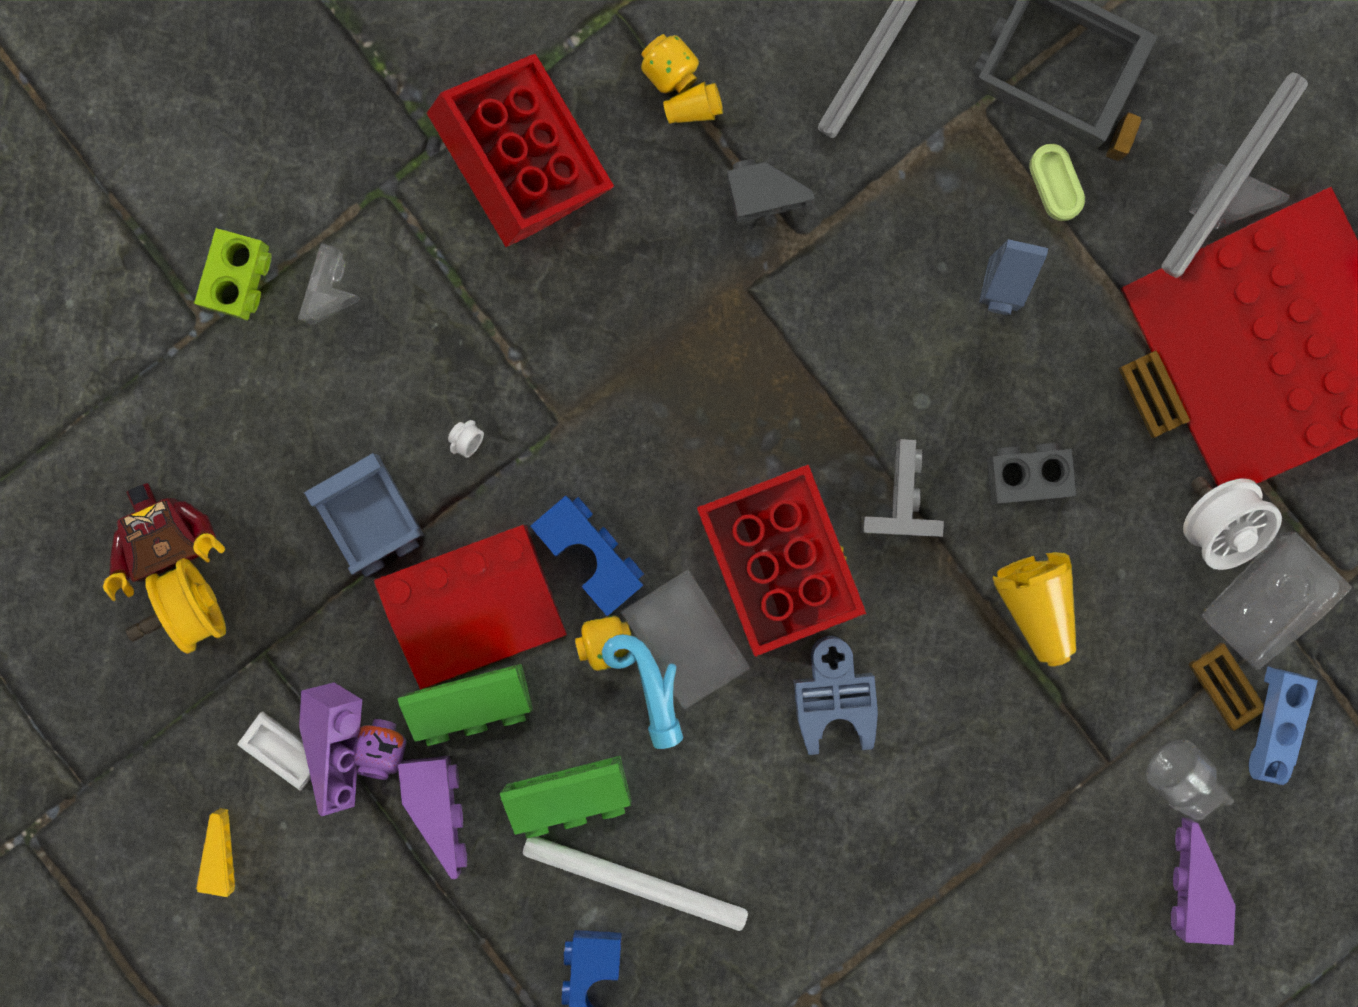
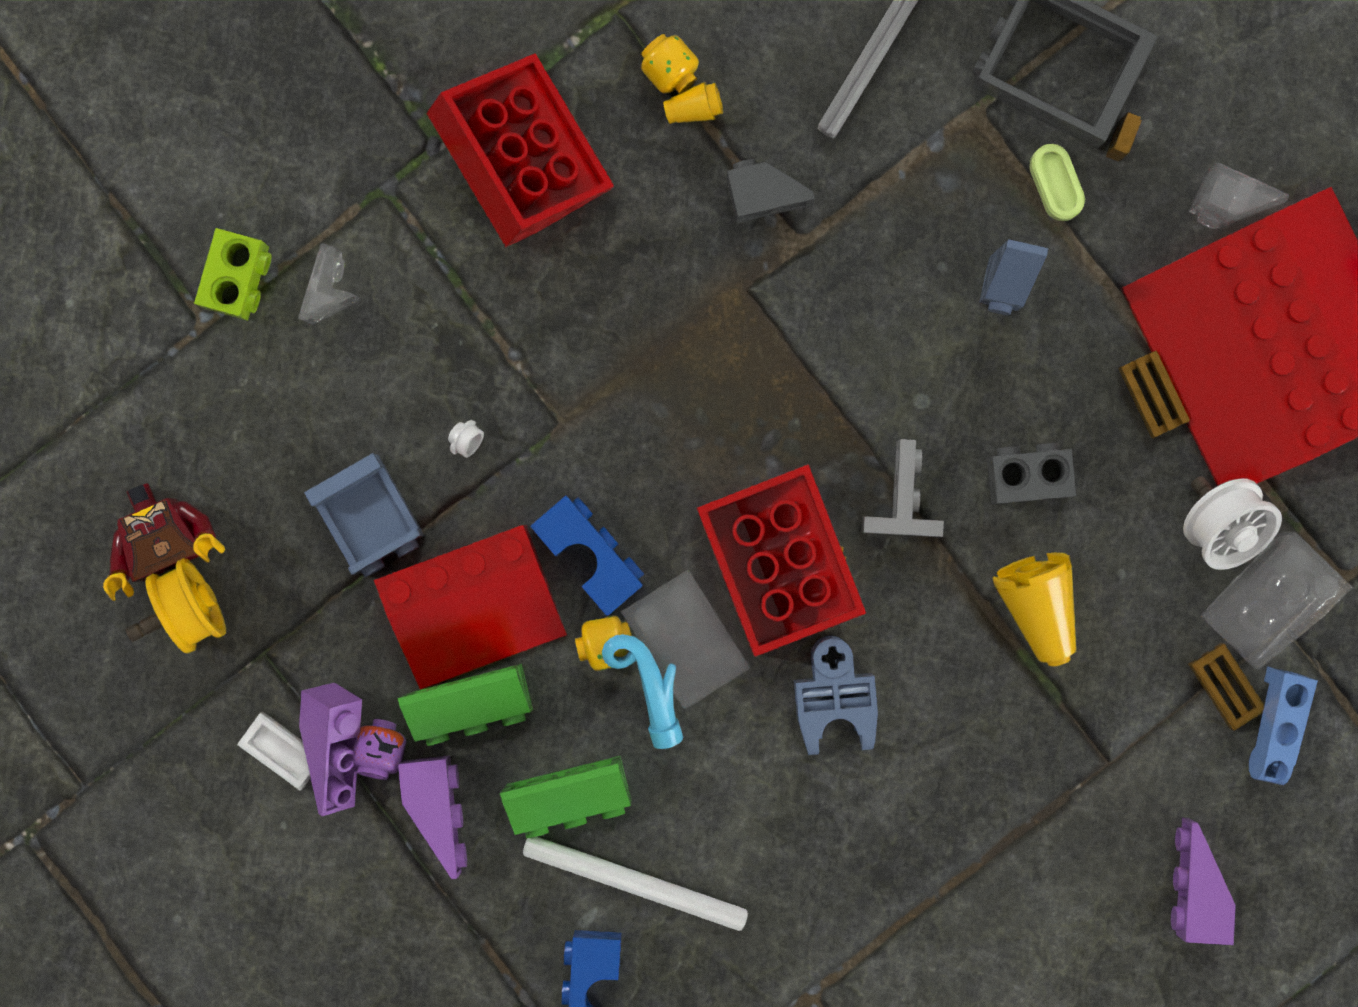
(216, 866): yellow slope -> none
(1187, 779): clear piece -> none
(1234, 175): light grey axle -> none

